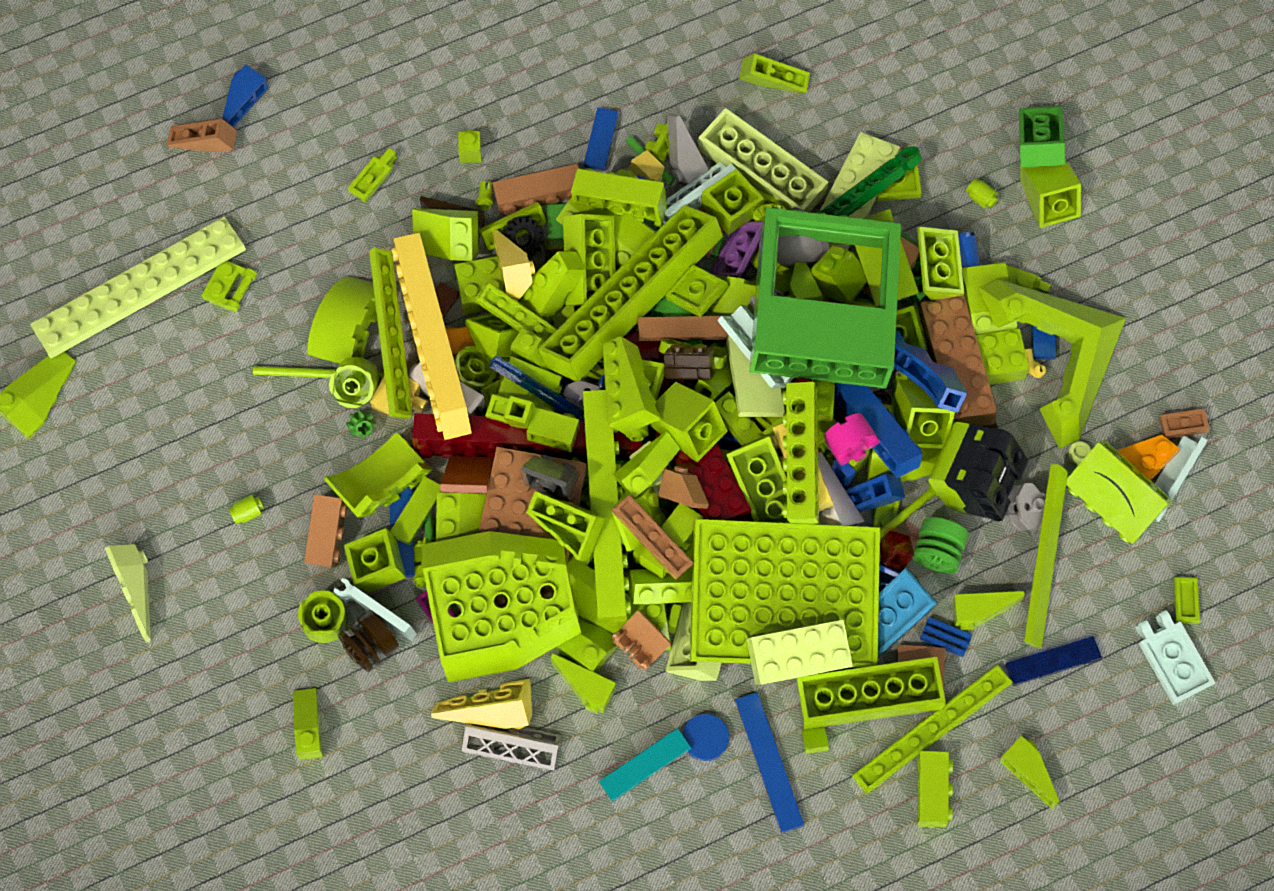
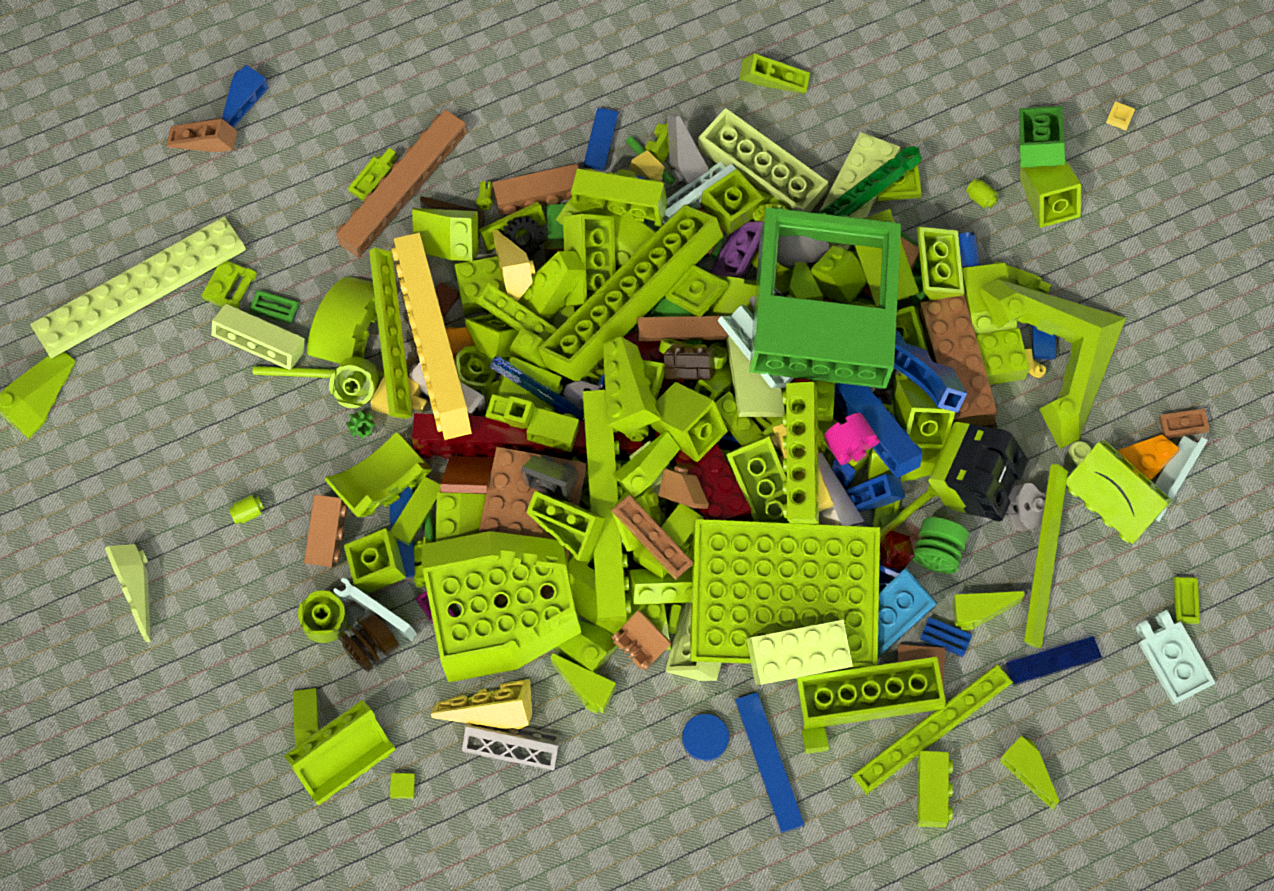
(257, 336): none -> yellowish green brick
(271, 314): none -> bright green tile
(339, 752): none -> lime panel
(401, 183): none -> medium nougat brick
(402, 786): none -> lime tile
(469, 146): lime brick -> none
(644, 765): teal tile -> none
(1120, 115): none -> light yellow tile

